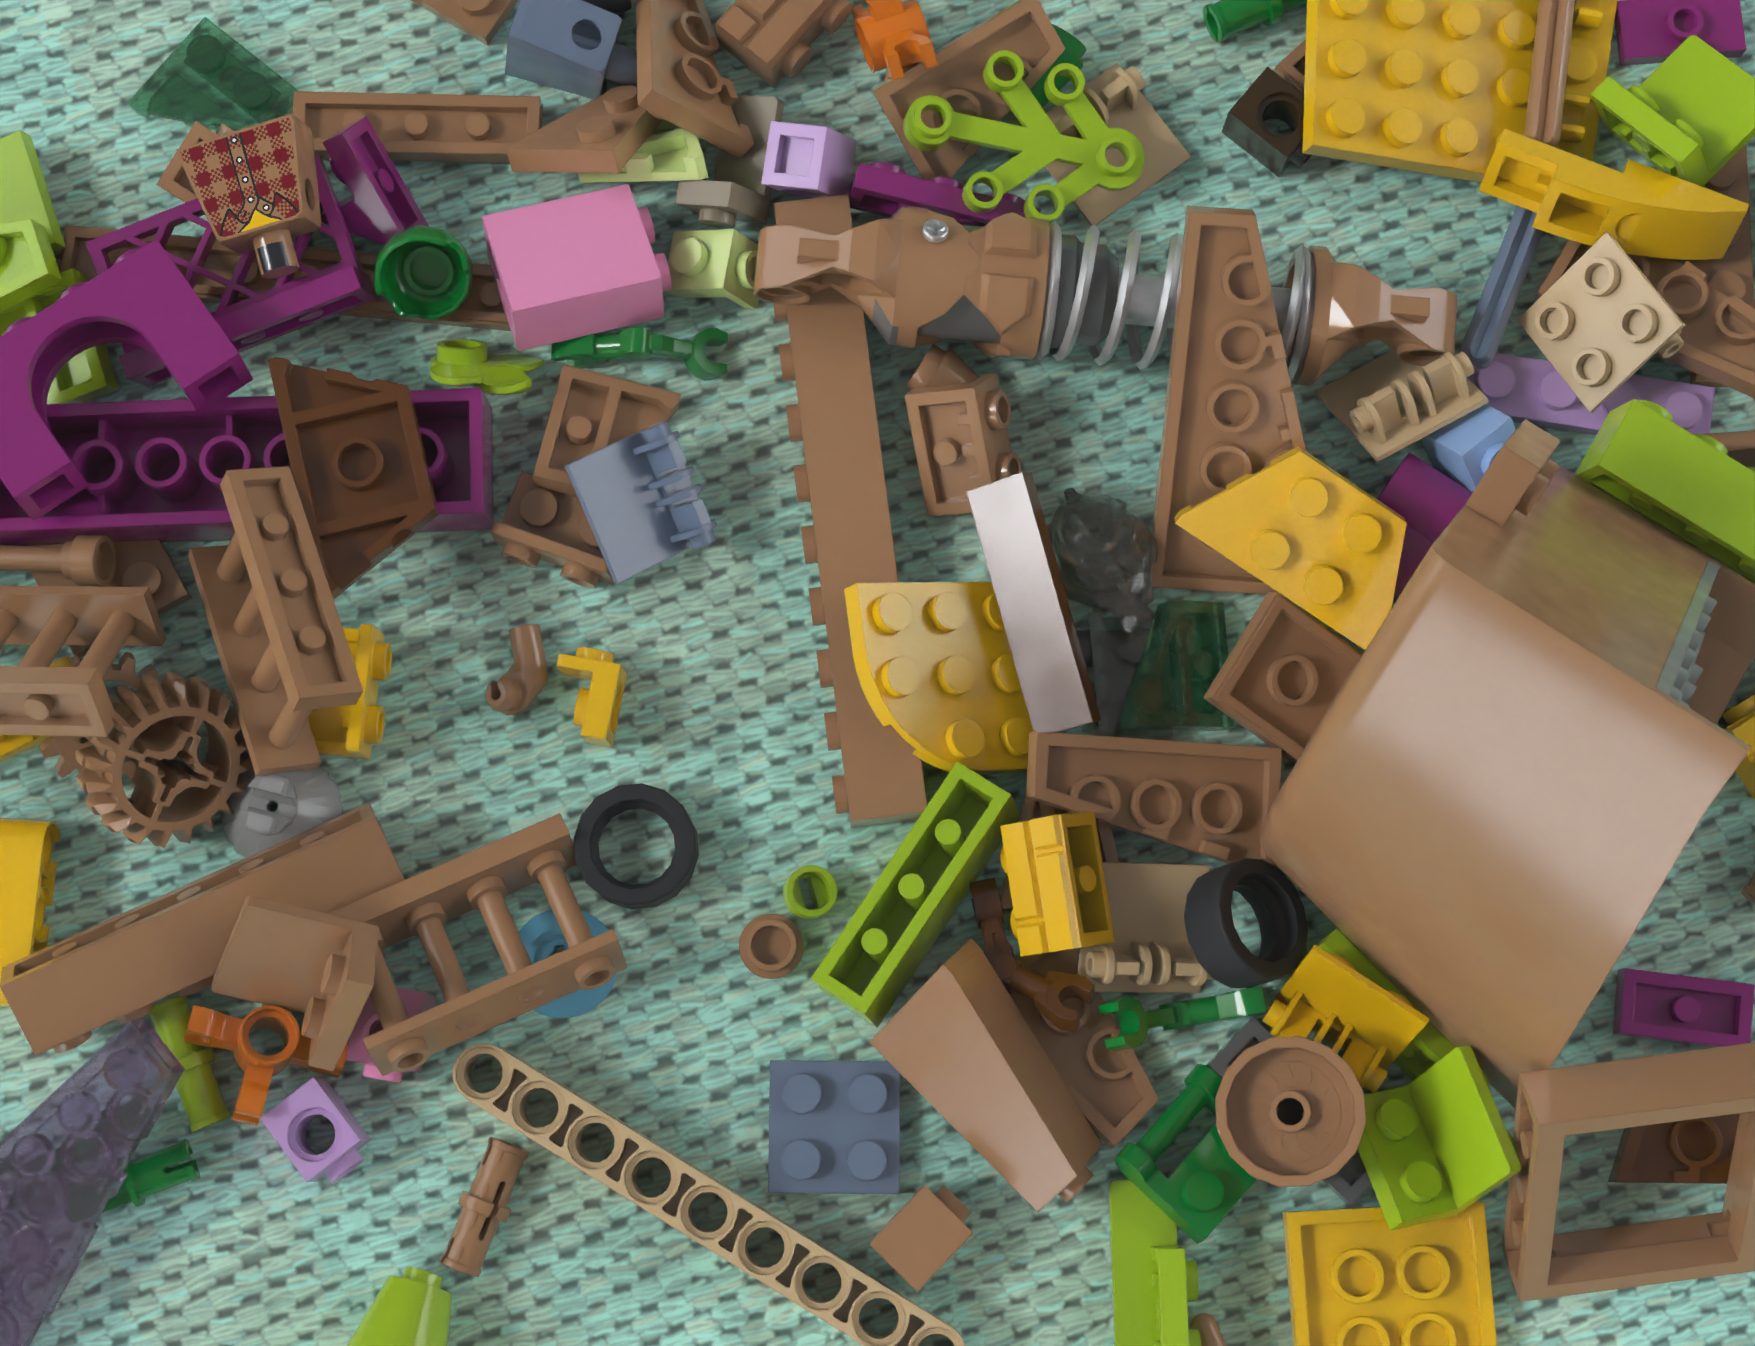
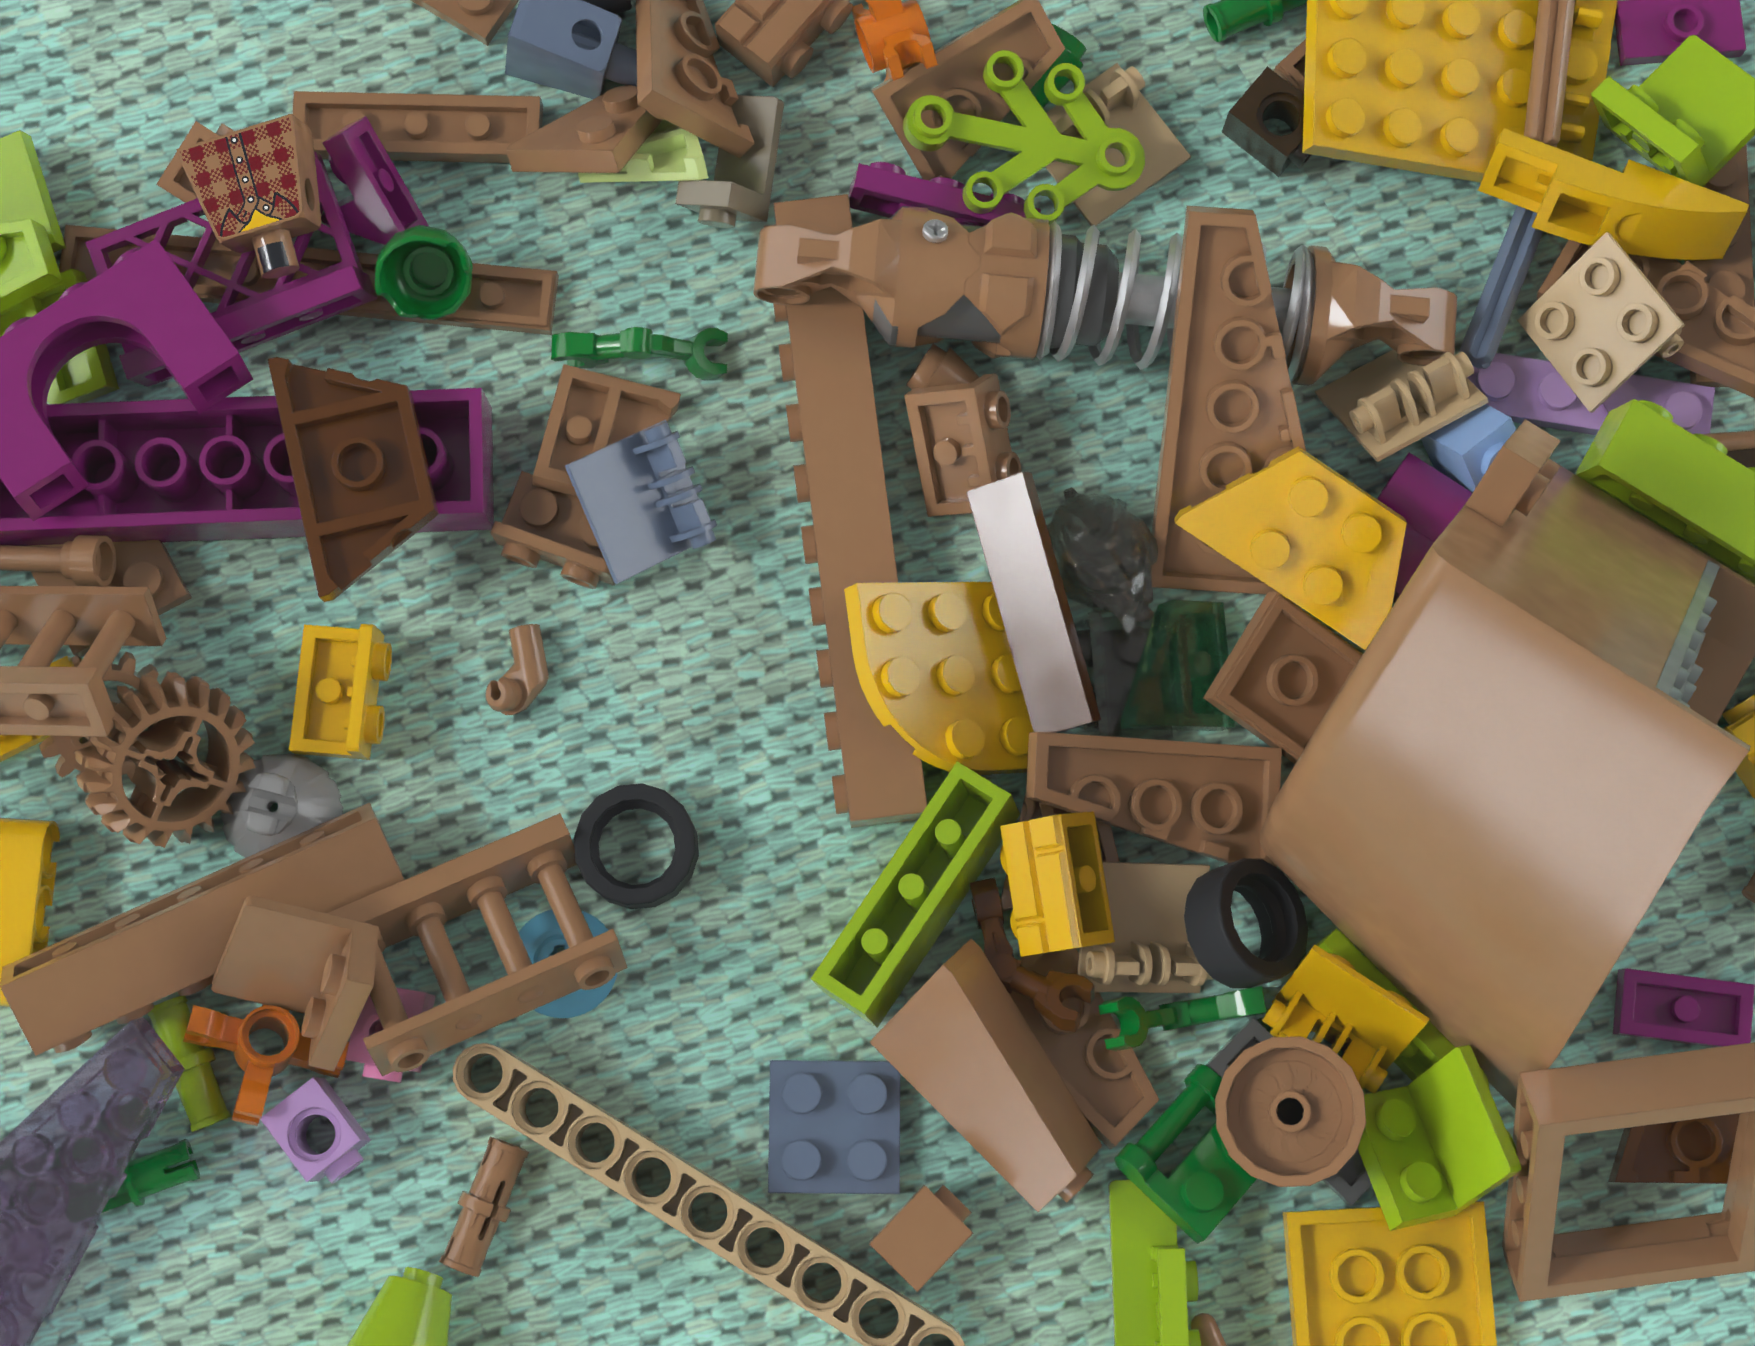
(213, 83): clear green wing -> none
(274, 620): medium nougat fence -> none
(467, 363): lime plate -> none
(576, 266): bright pink brick -> none
(600, 706): yellow bracket -> none
(713, 265): yellowish green bracket -> none
(771, 946): medium nougat plate -> none
(808, 160): lavender brick -> none
(821, 890): lime hinge -> none

